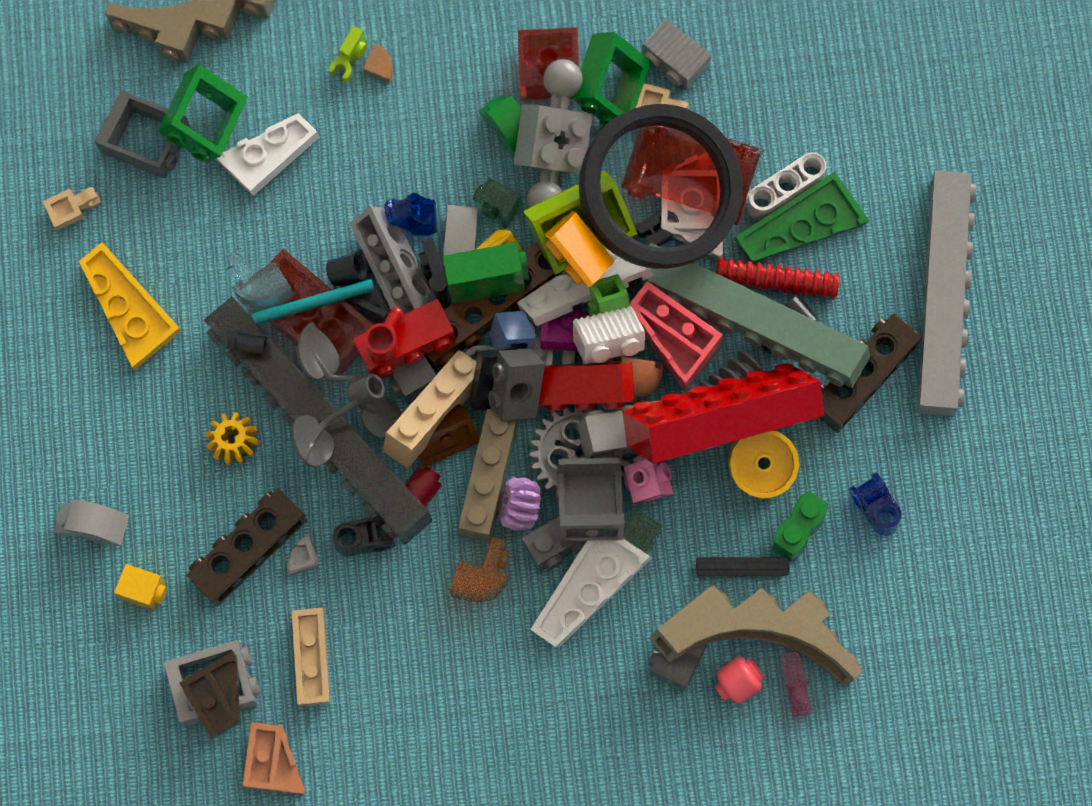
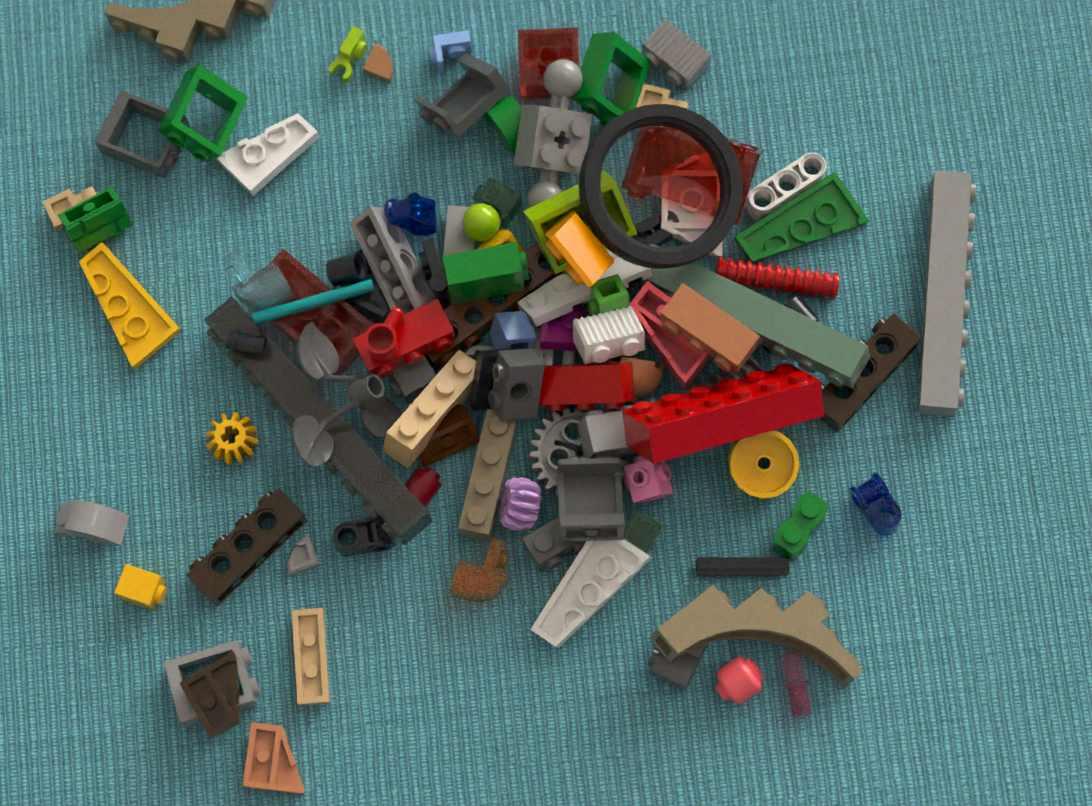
(95, 220): none -> green brick
(451, 45): none -> light blue bracket
(466, 99): none -> dark grey panel
(481, 222): none -> lime piece
(709, 329): none -> nougat brick

